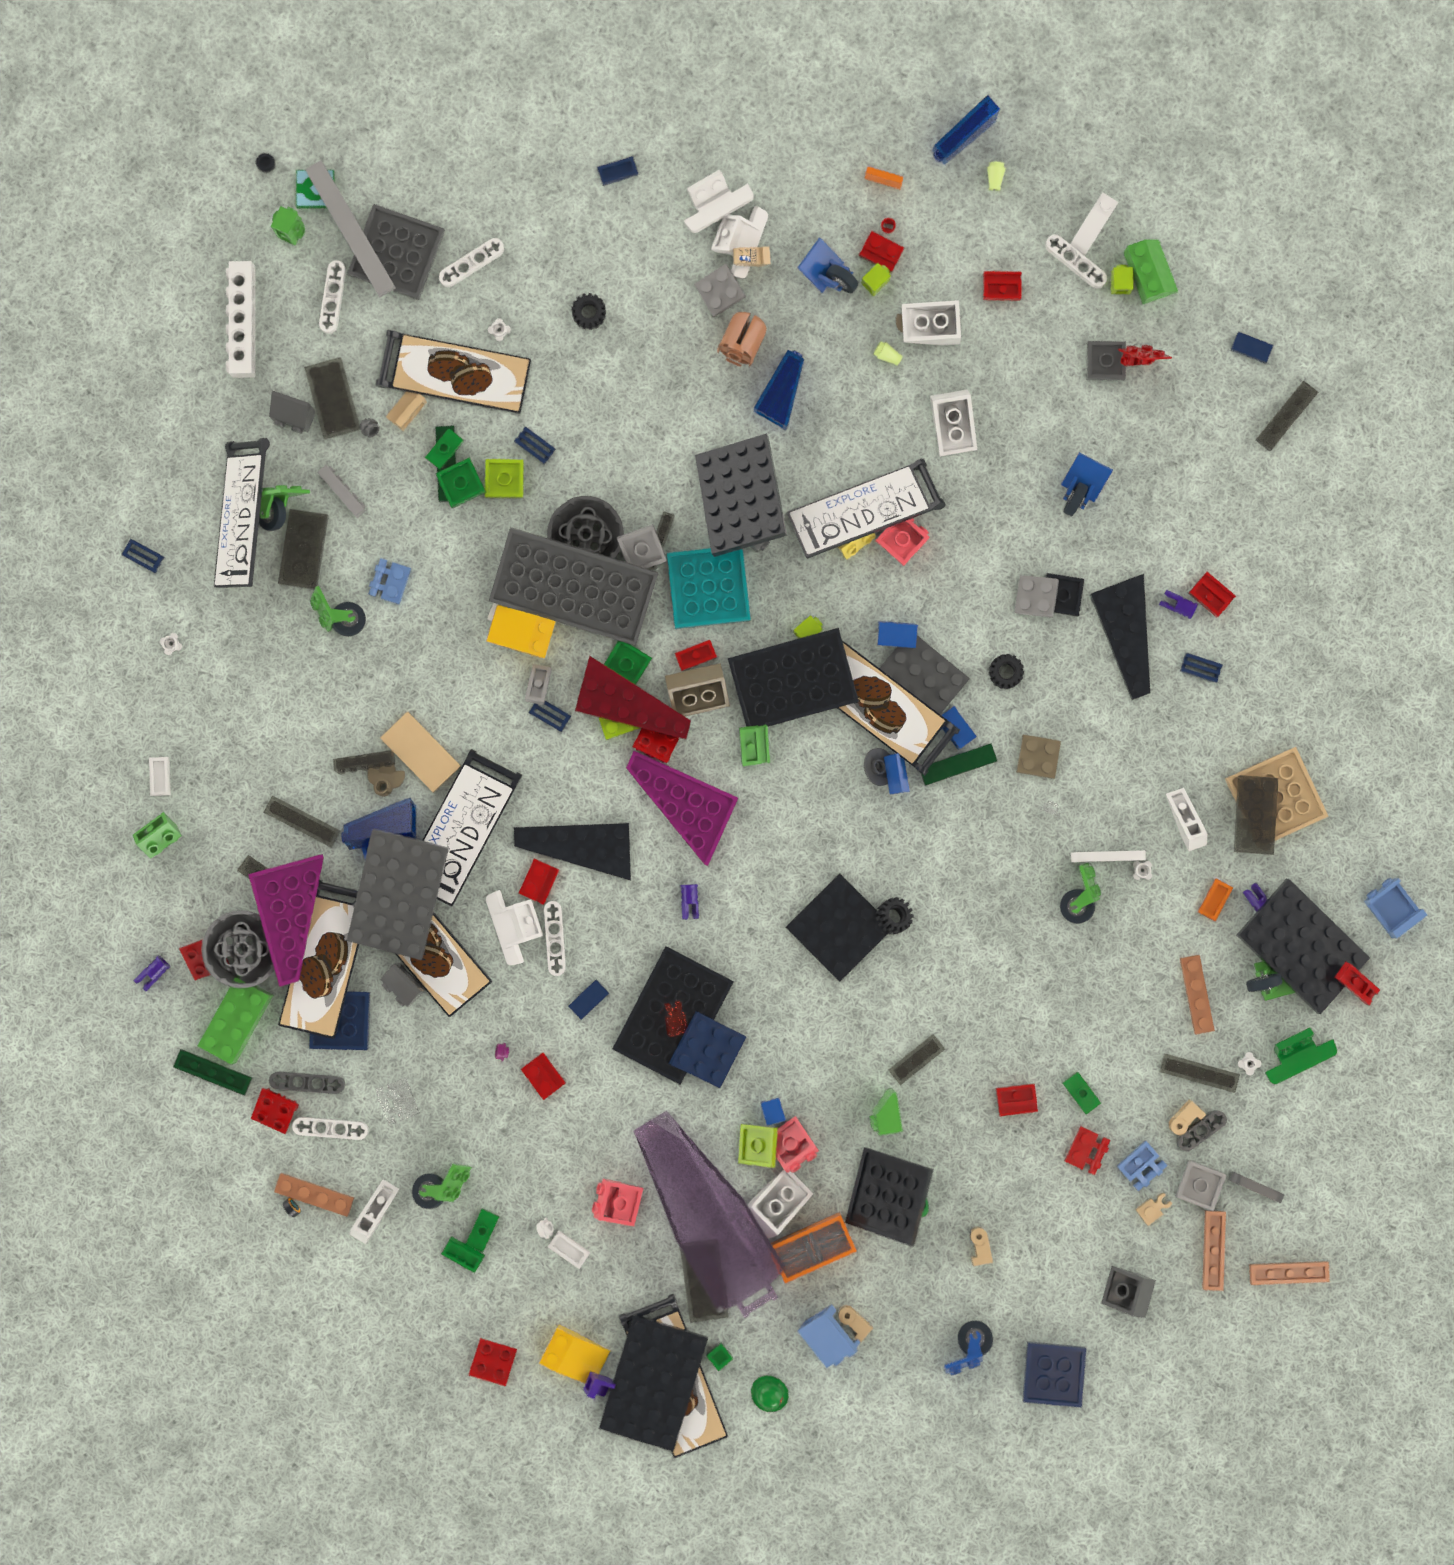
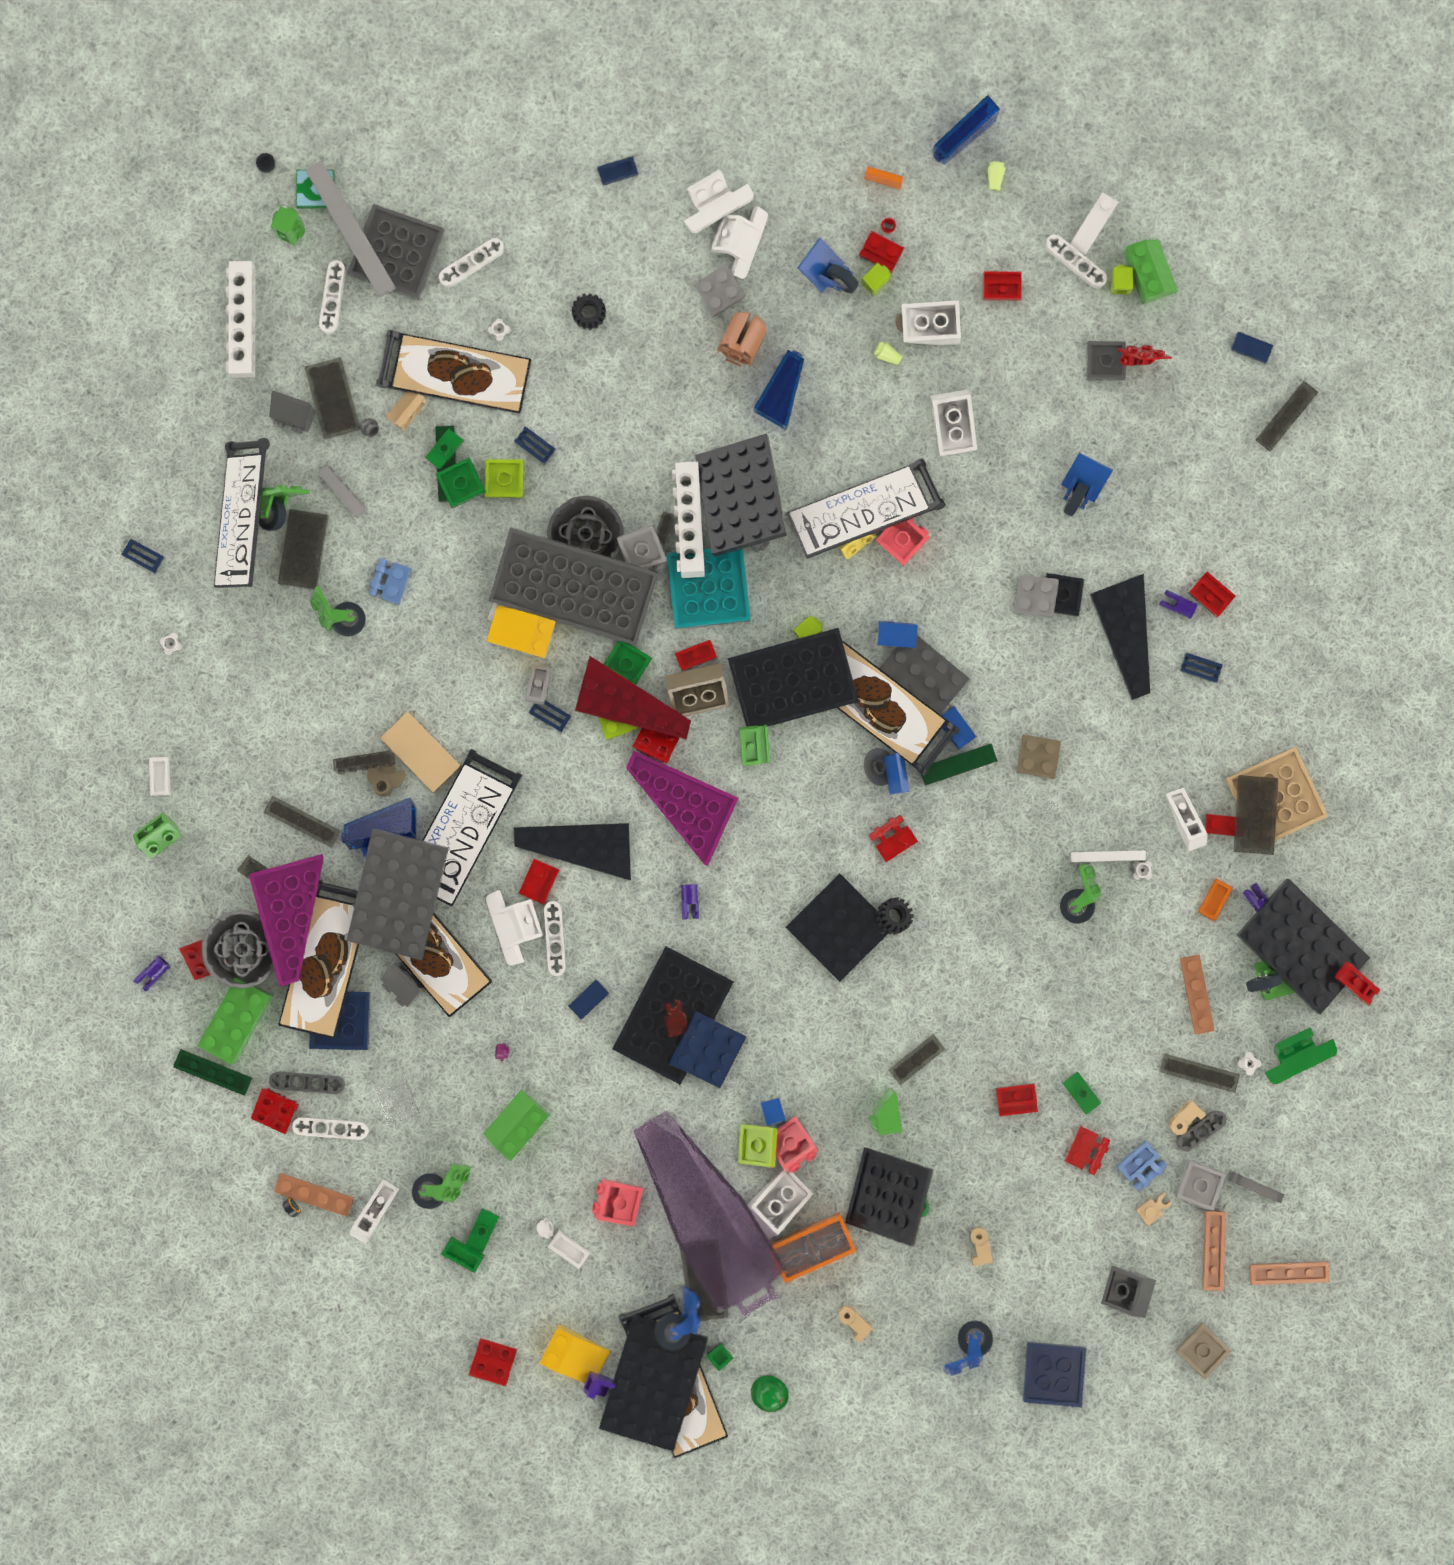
(516, 1125): none -> bright green slope
(543, 1076): red plate -> none
(674, 1329): none -> plate
(688, 472): none -> white brick
(751, 256): tan leg -> none
(827, 1337): medium blue panel -> none
(896, 843): none -> red plate
(1014, 663): black tyre -> none
(1203, 1350): none -> dark tan plate
(1220, 824): none -> red plate
(1394, 908): medium blue panel -> none

